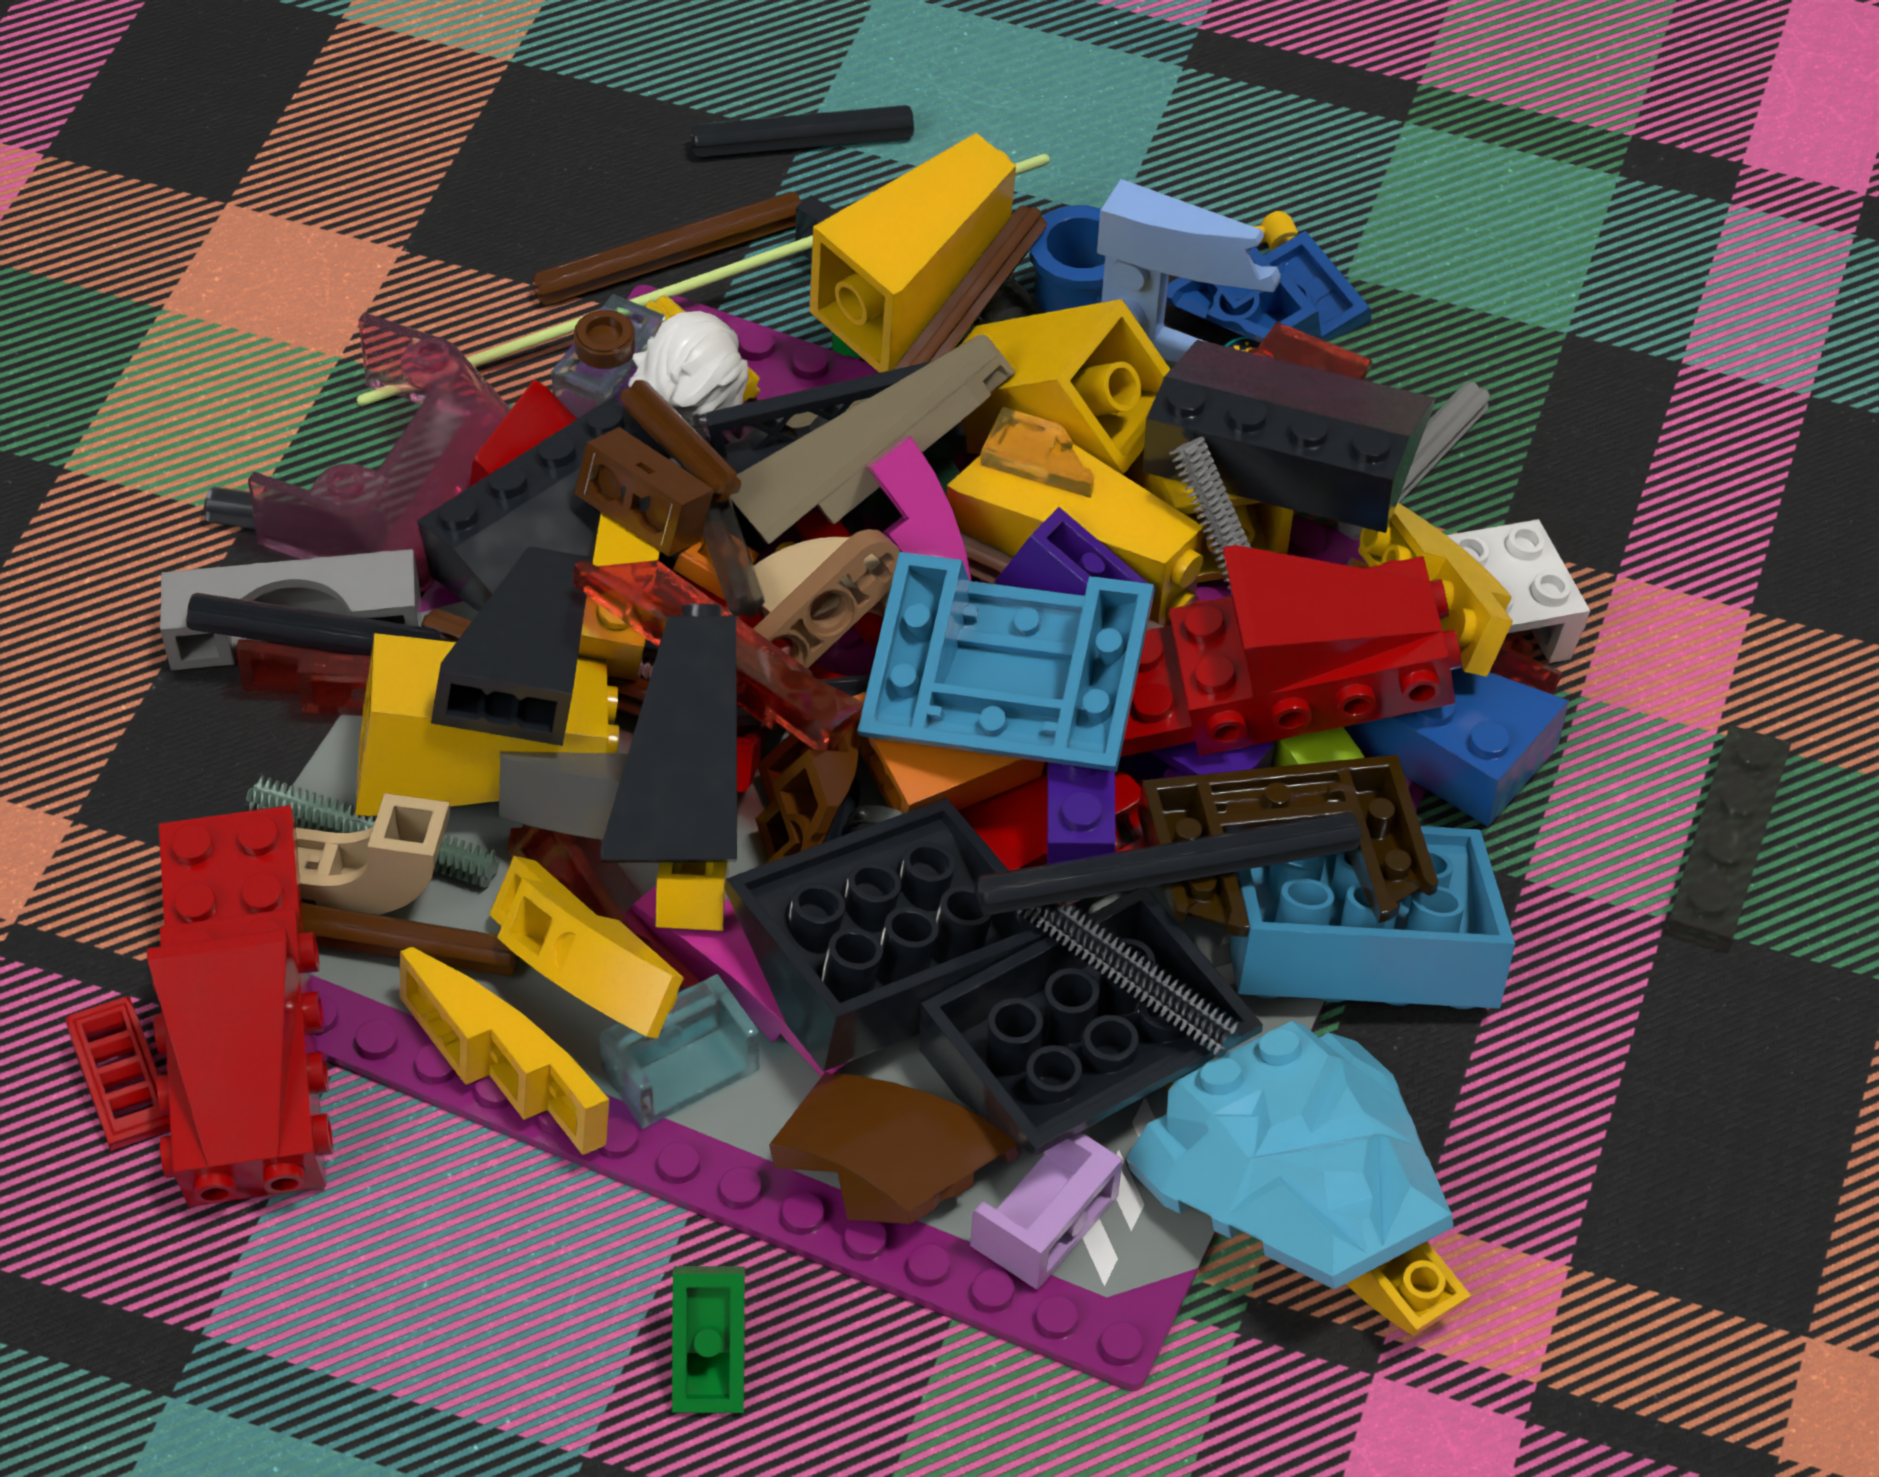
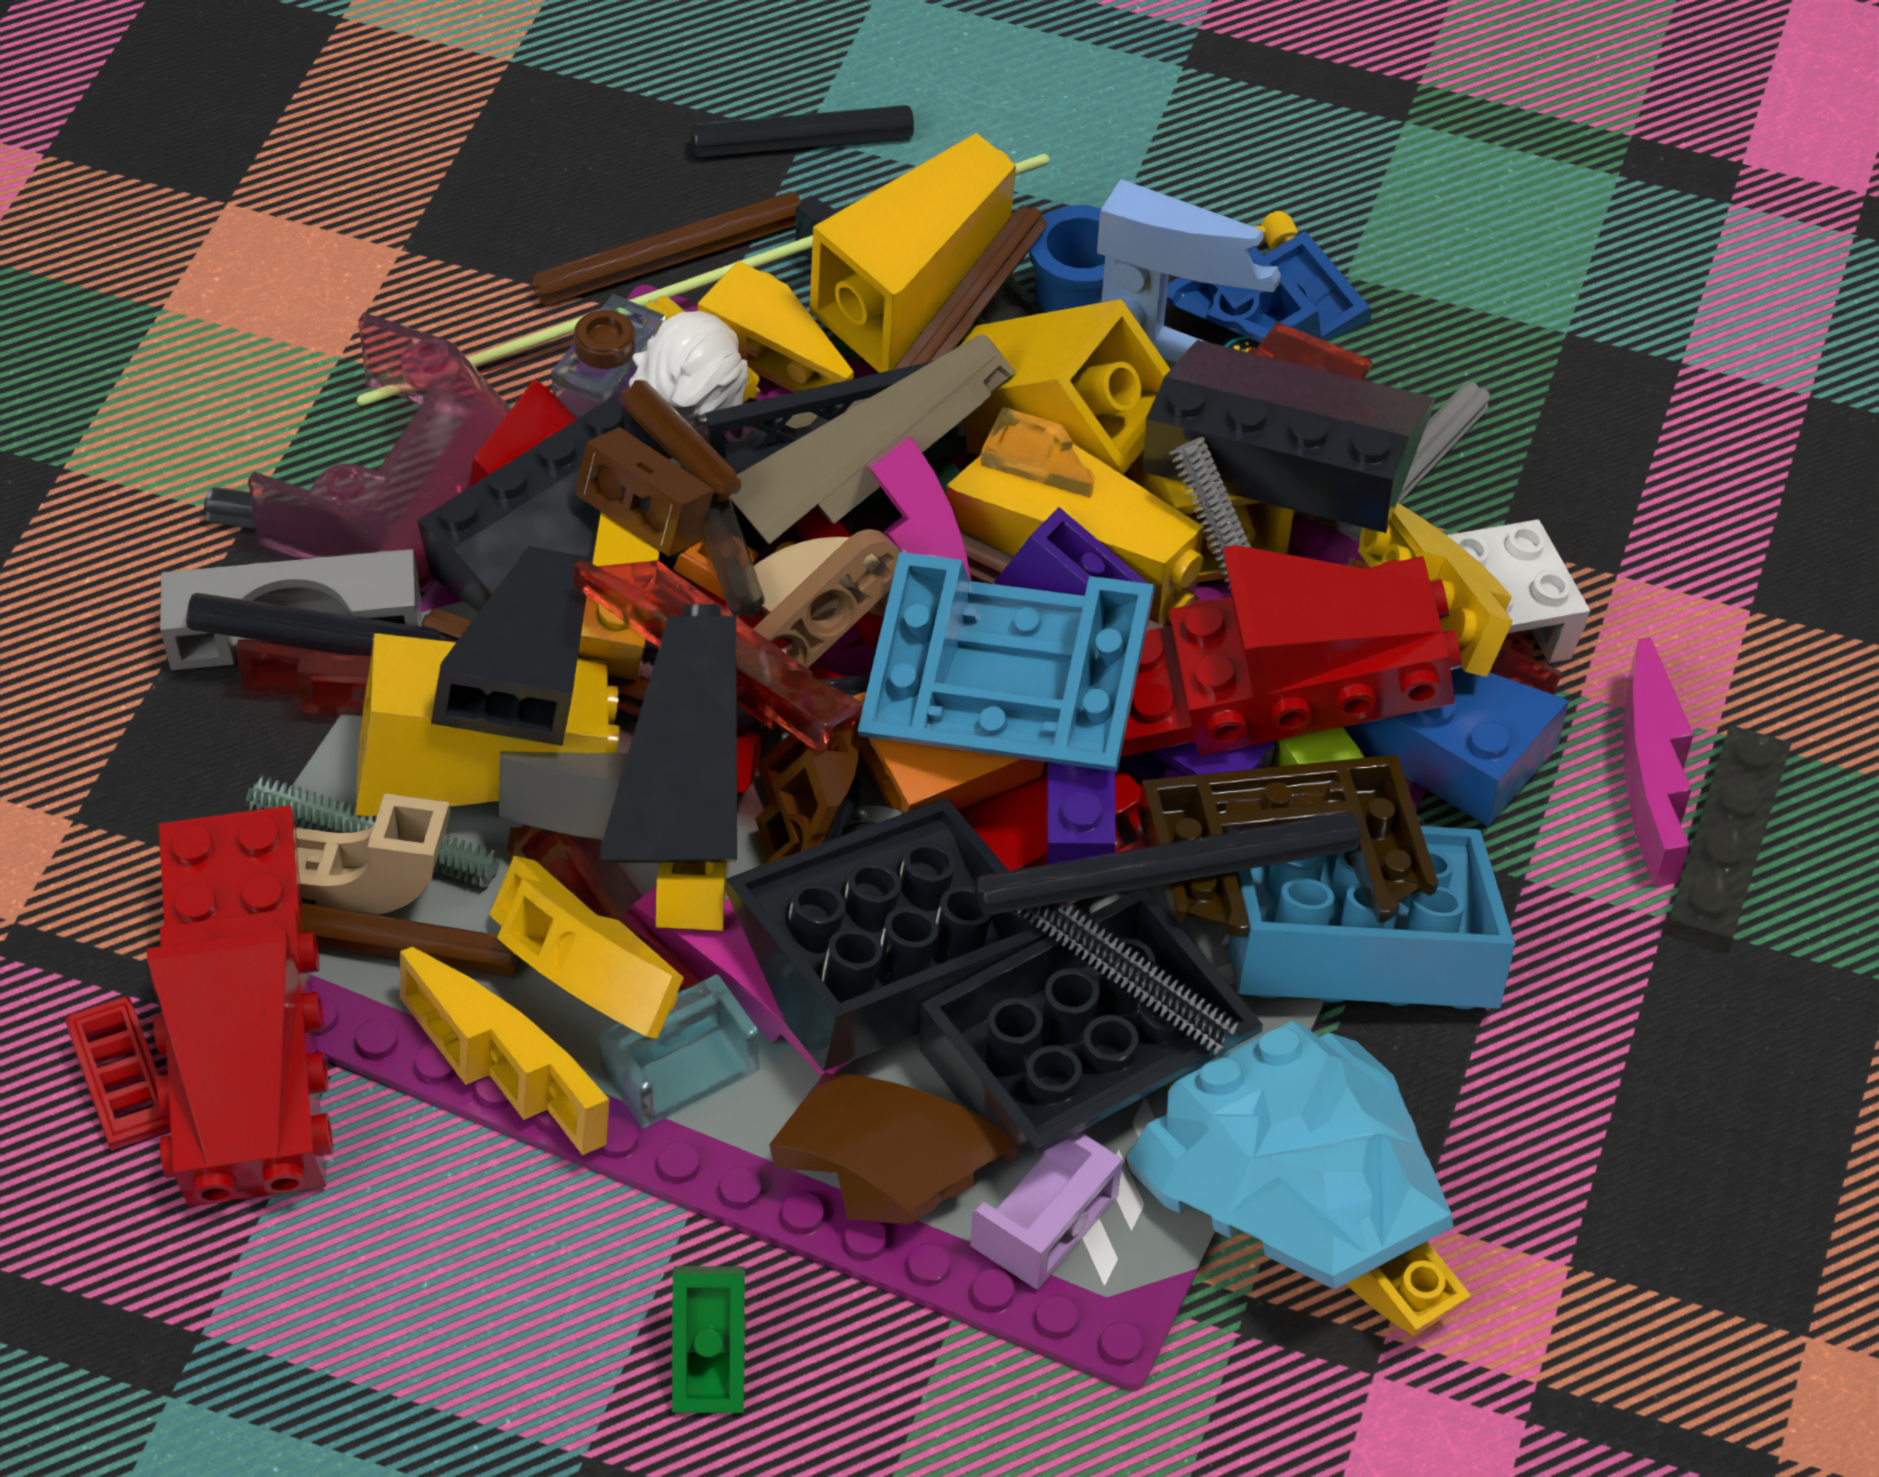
(775, 330): none -> yellow slope
(1654, 761): none -> dark pink slope

